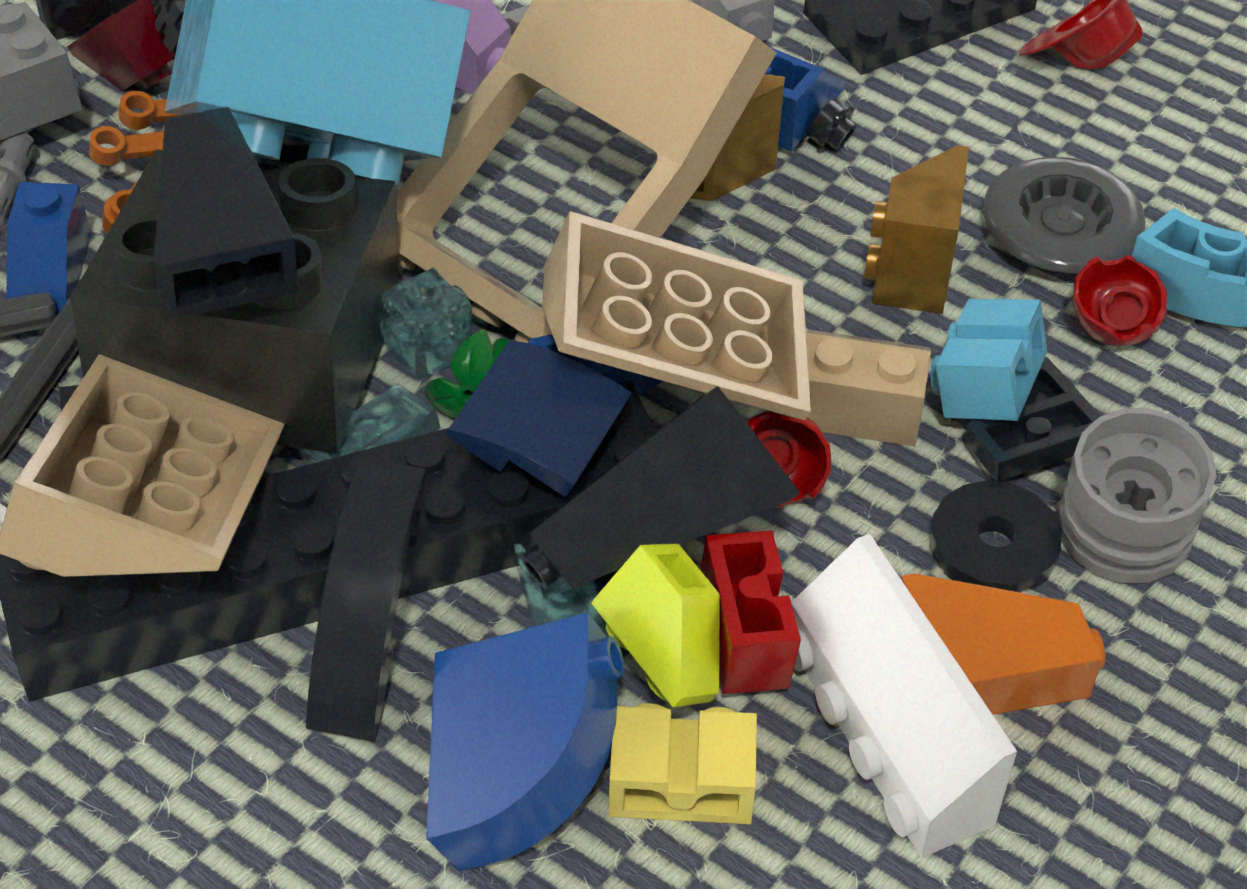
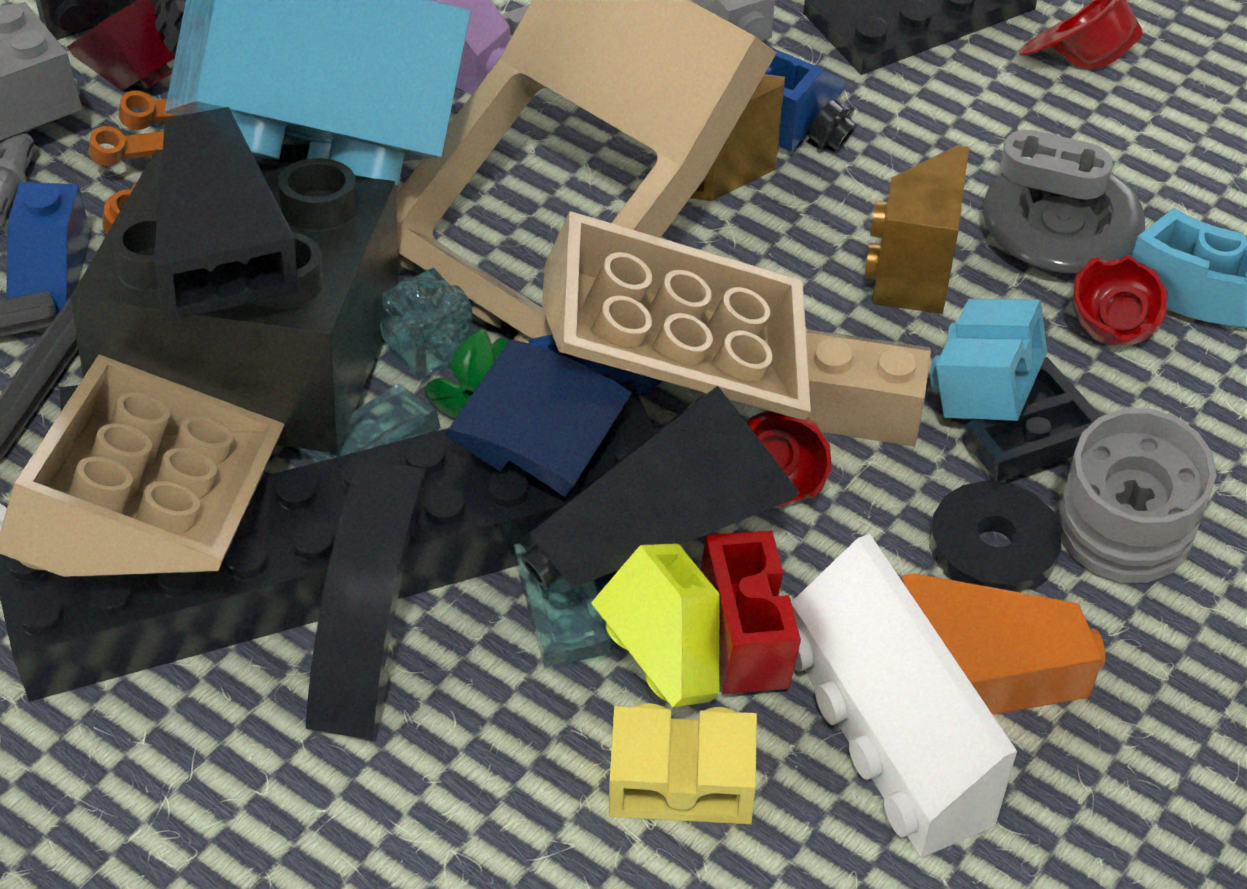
(518, 736): blue brick -> none
(1056, 164): none -> light grey beam

